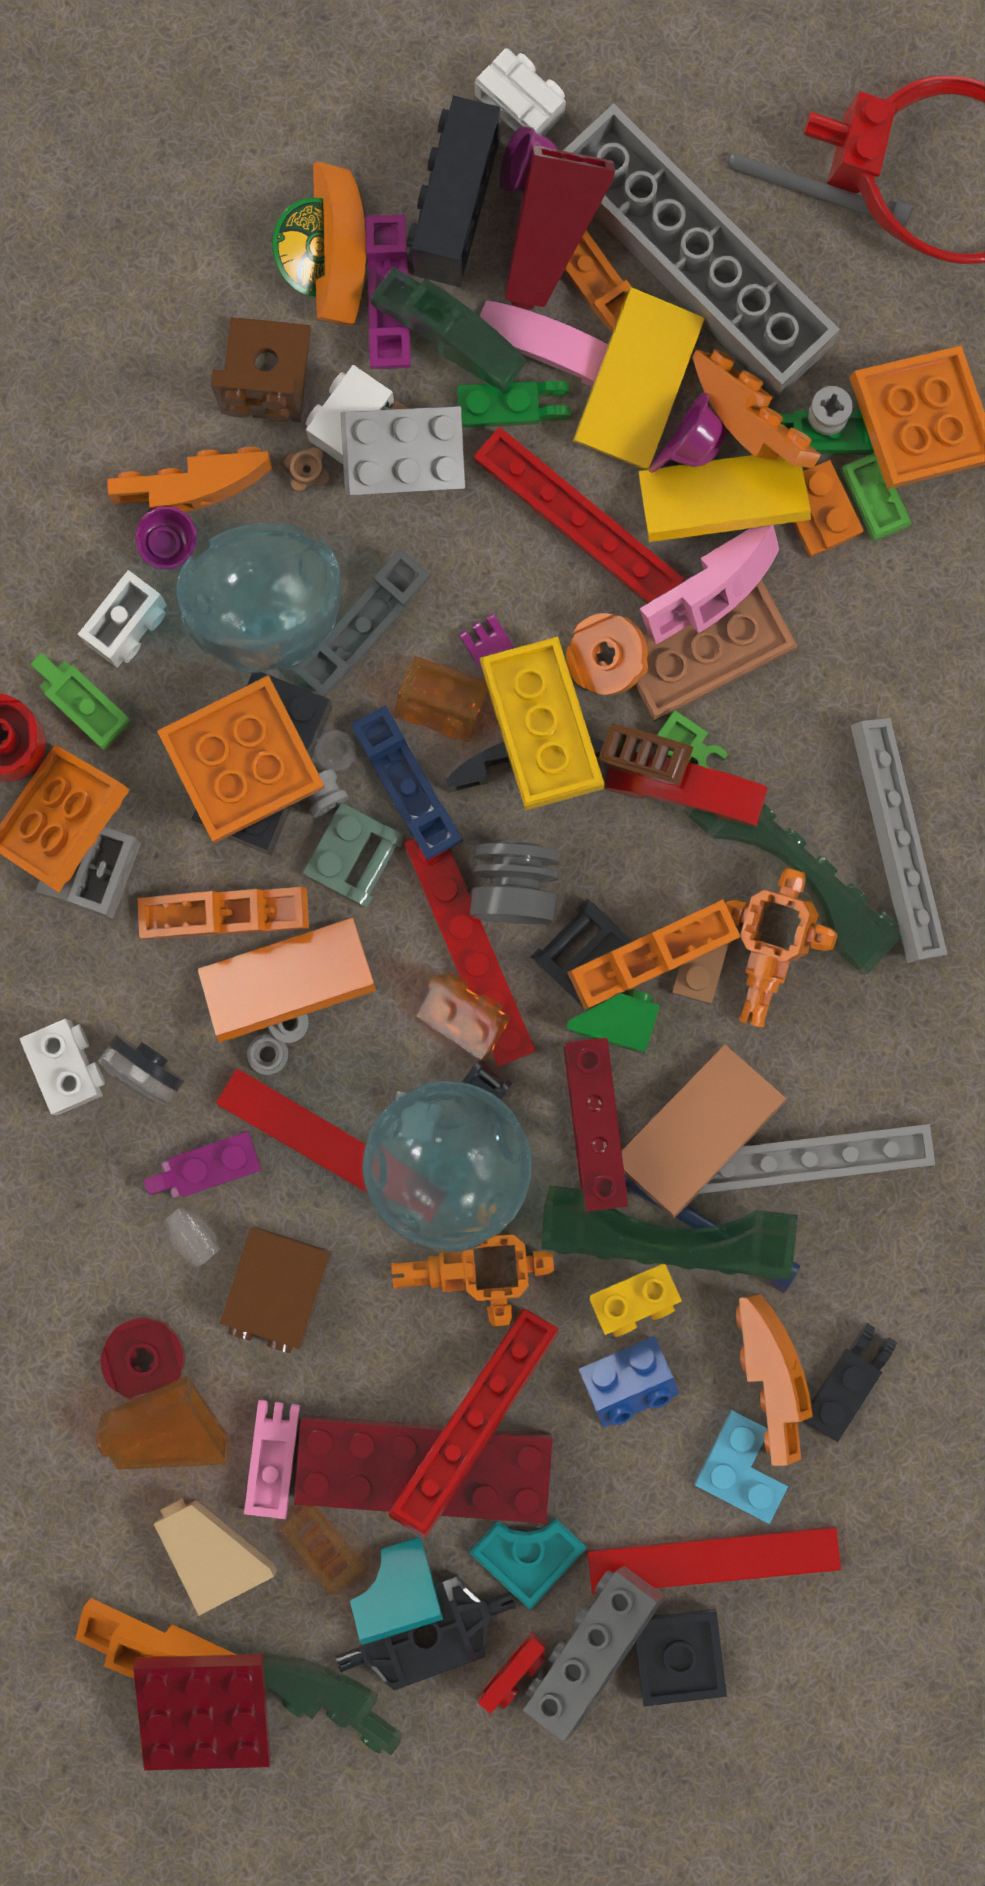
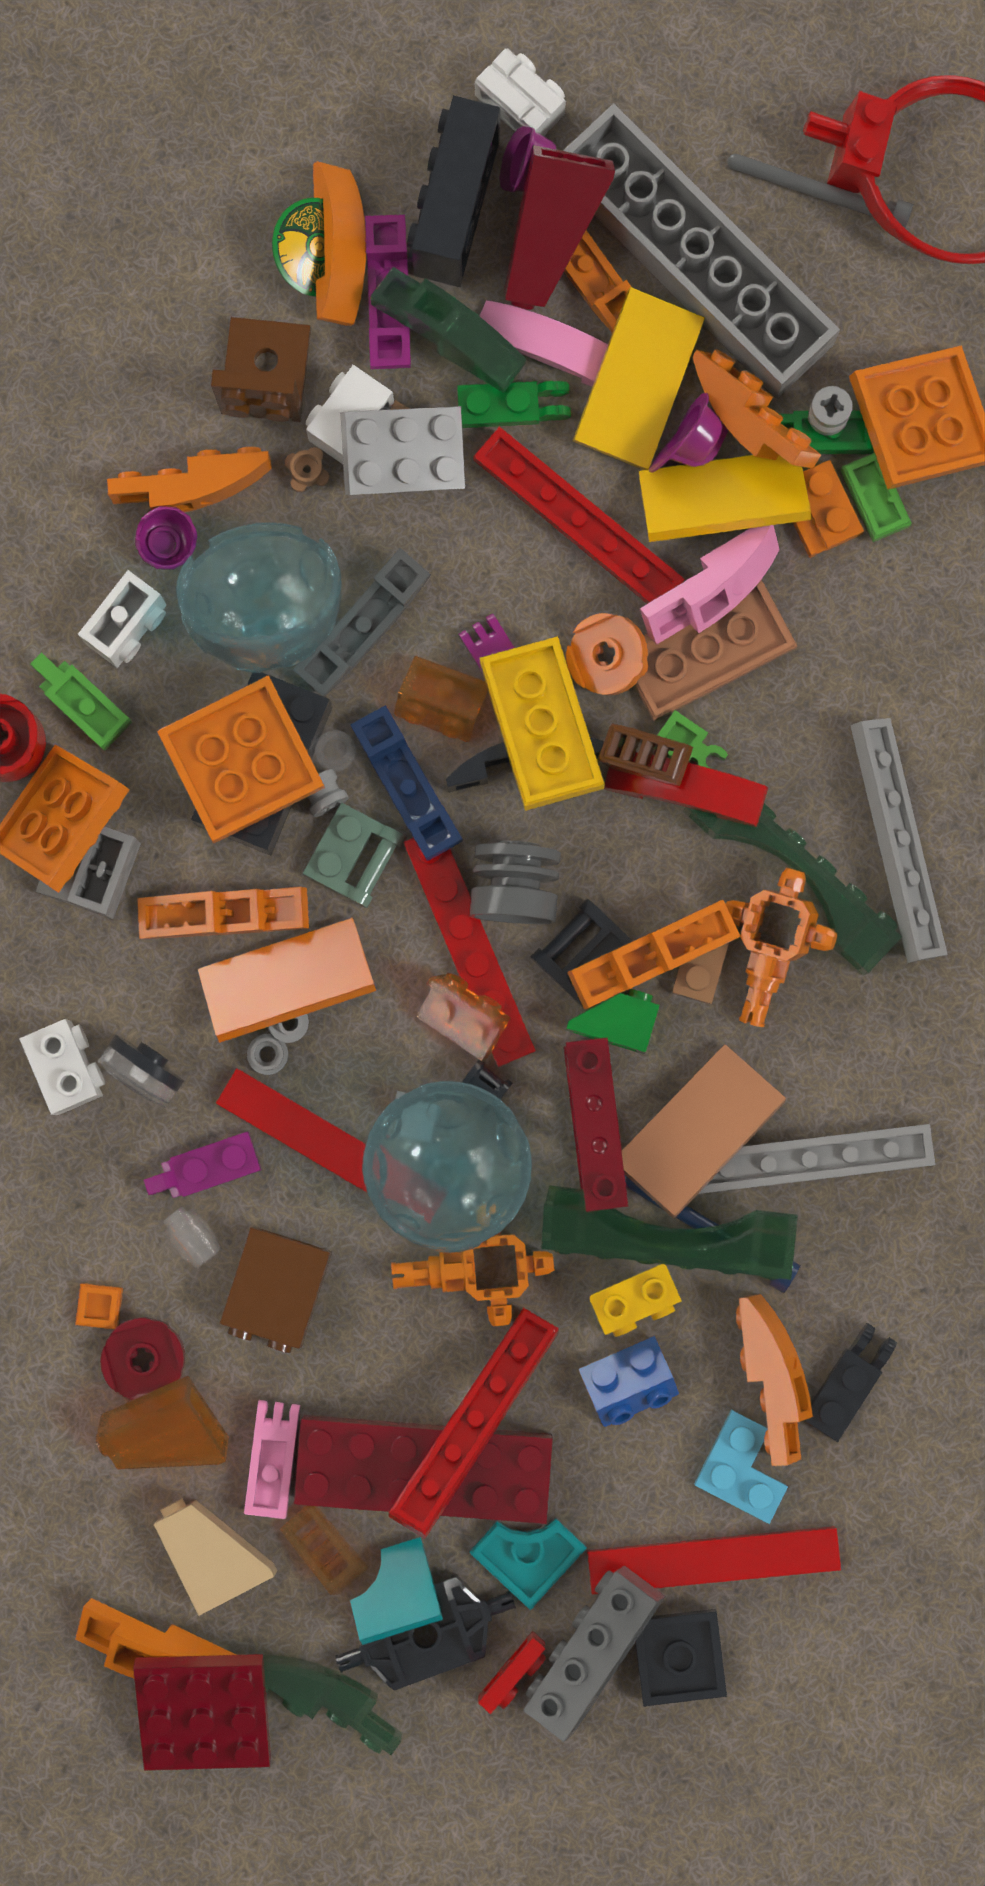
(99, 1306): none -> orange tile

